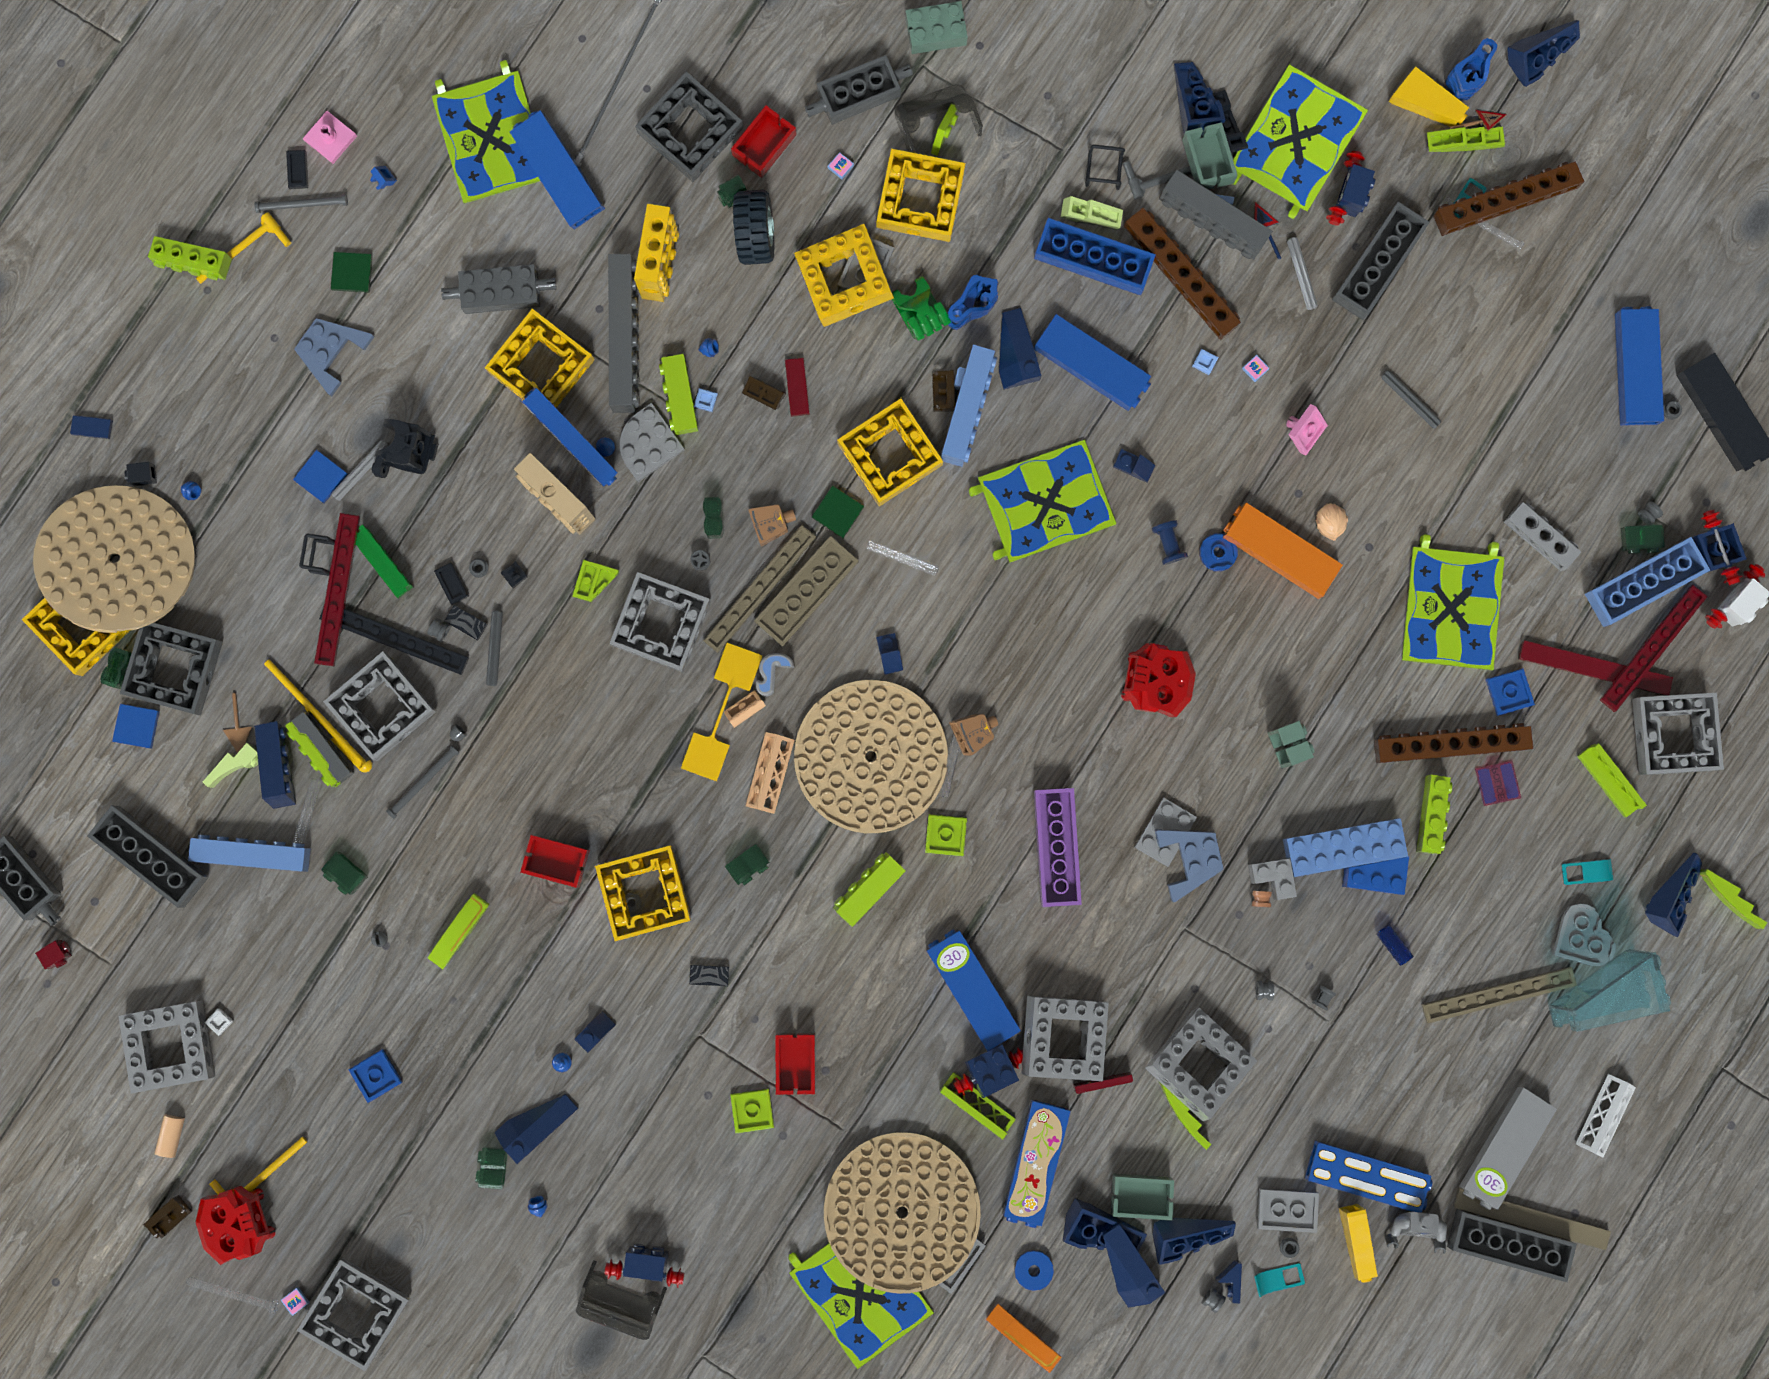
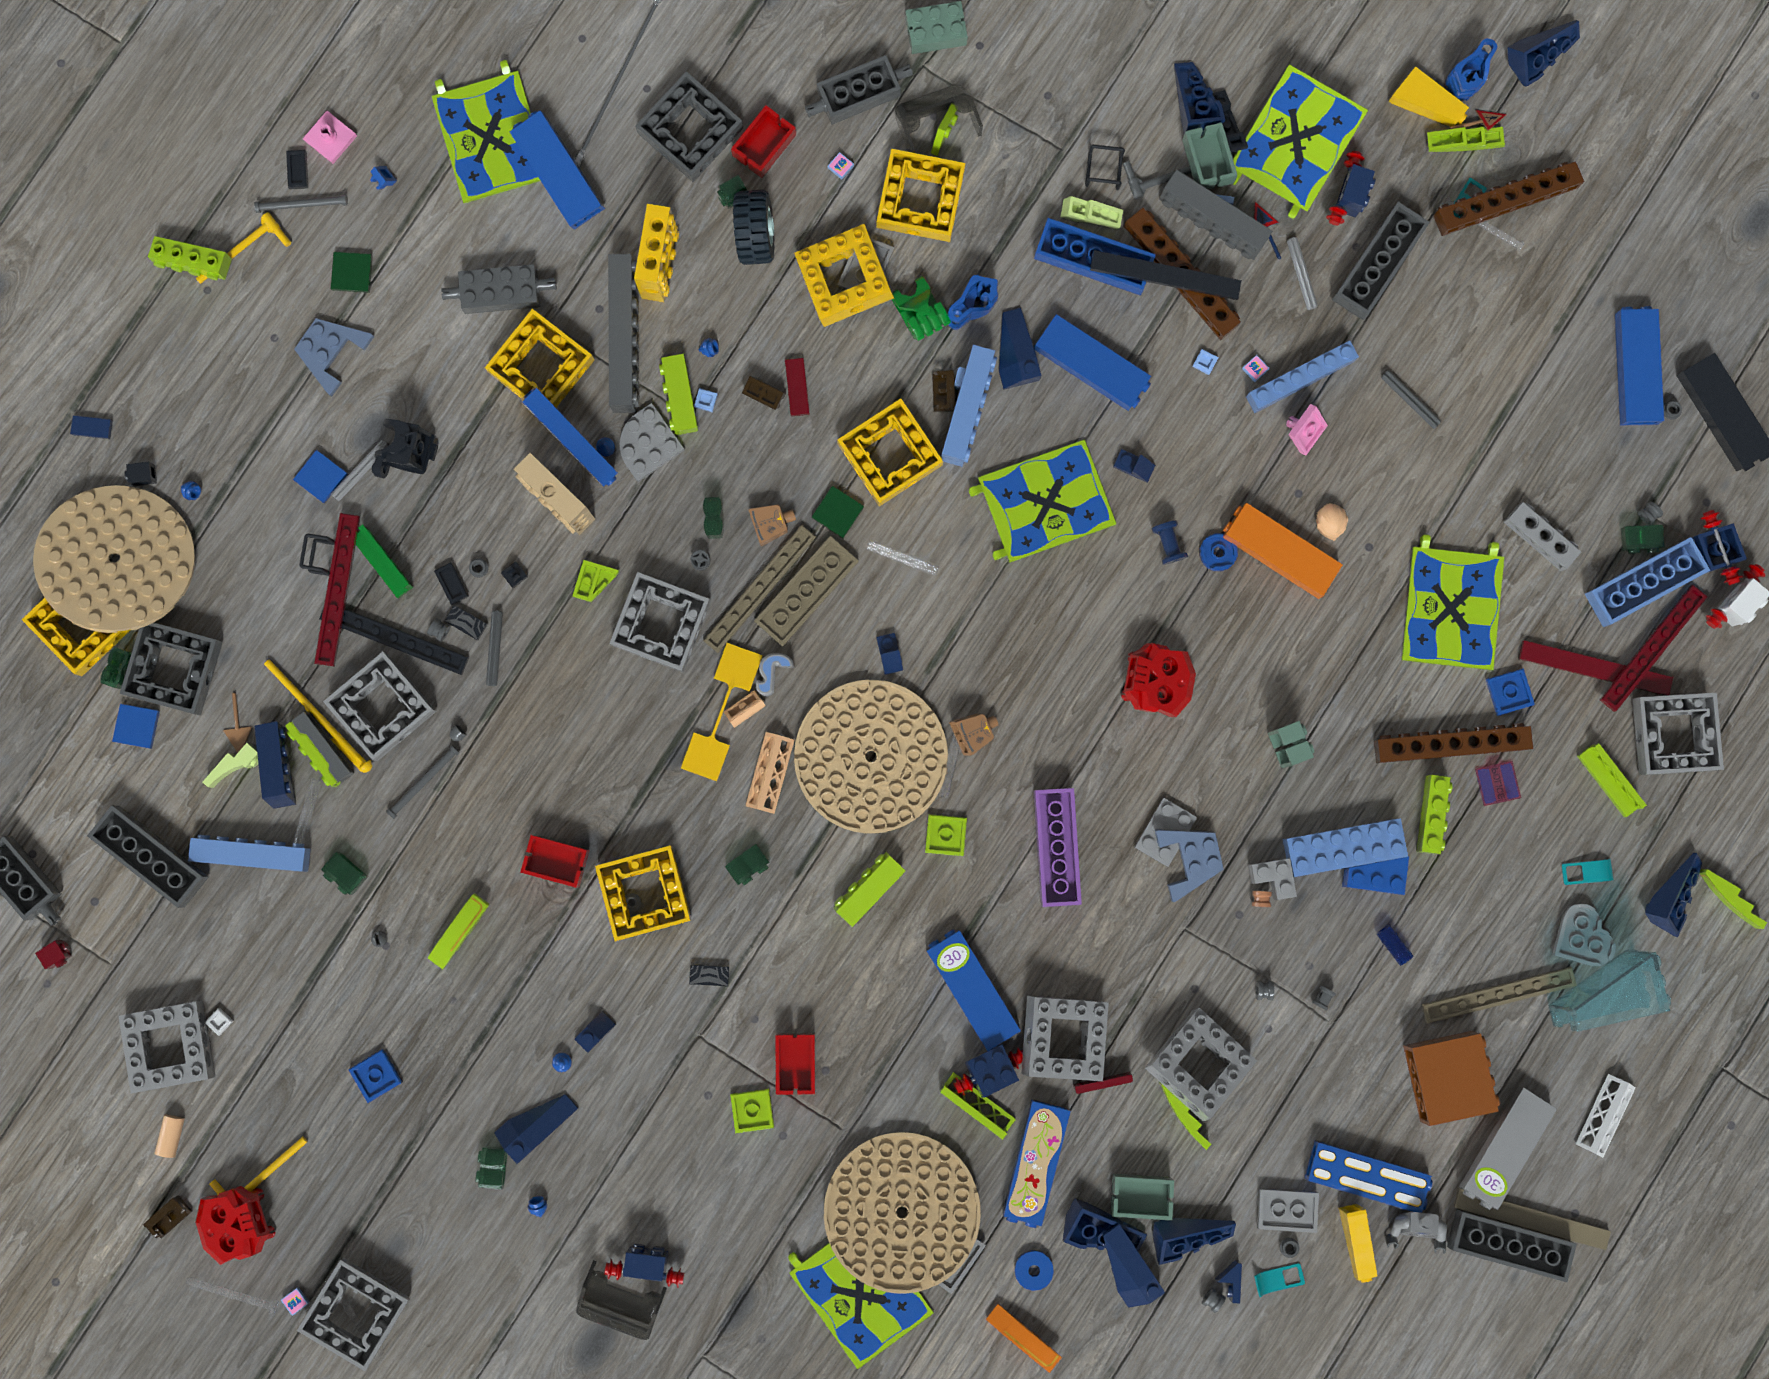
(1165, 275): none -> black tile
(1302, 376): none -> medium blue brick
(1451, 1078): none -> dark orange brick

